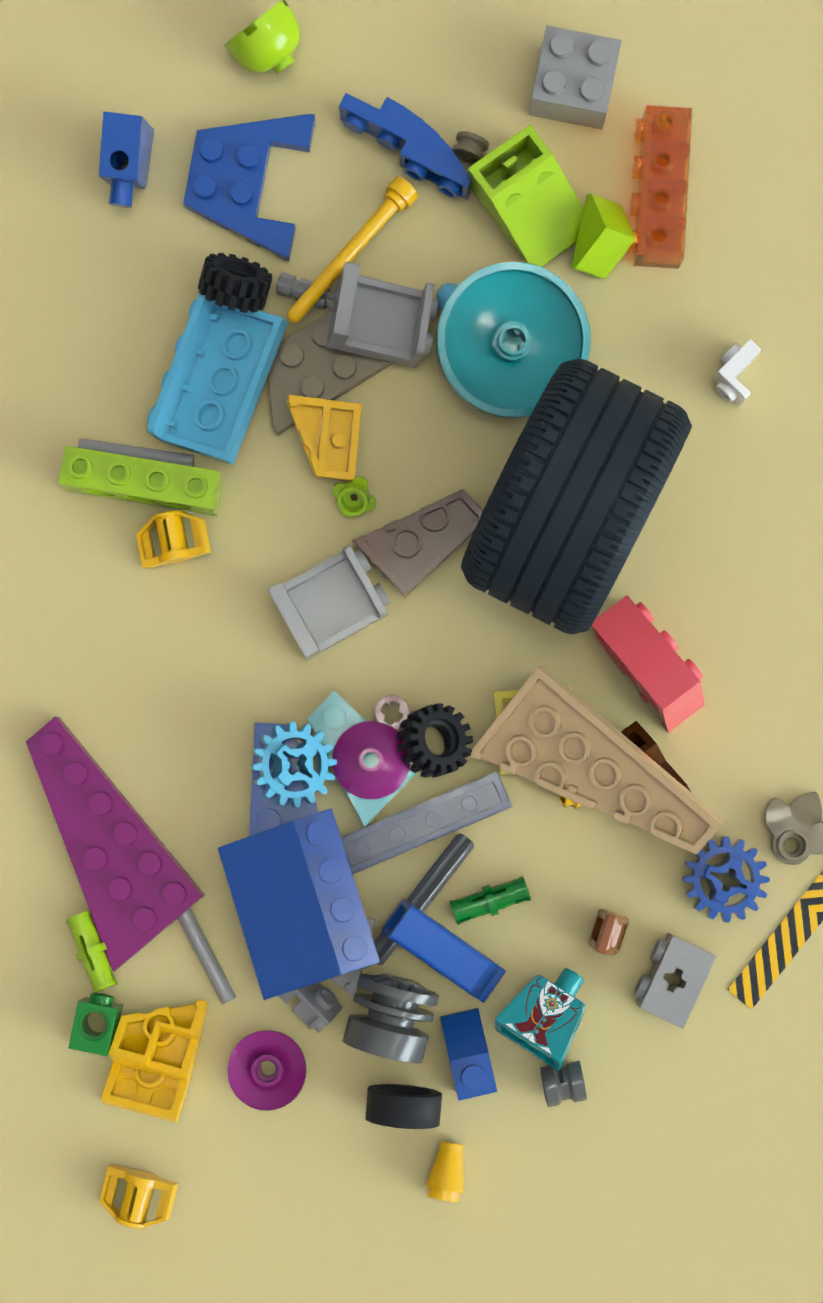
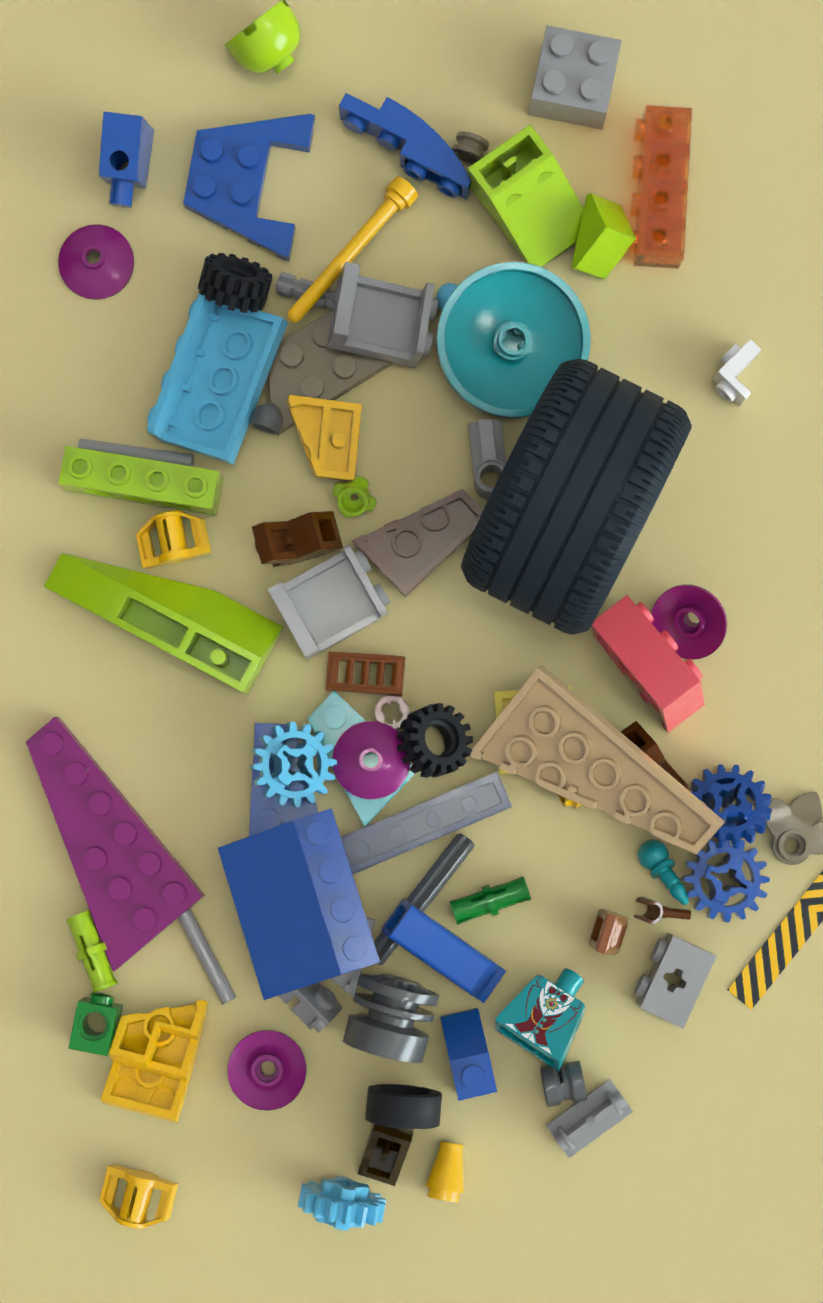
(101, 278): none -> magenta dish
(172, 615): none -> lime wedge
(267, 418): none -> dark grey hinge
(297, 539): none -> reddish brown brick
(342, 1203): none -> medium azure gear
(385, 1153): none -> dark brown slope
(397, 673): none -> dark orange slope
(486, 452): none -> light grey piece
(589, 1118): none -> light grey hinge
(655, 857): none -> teal bar
(656, 911): none -> reddish brown hand
(692, 638): none -> magenta dish
(740, 819): none -> blue gear

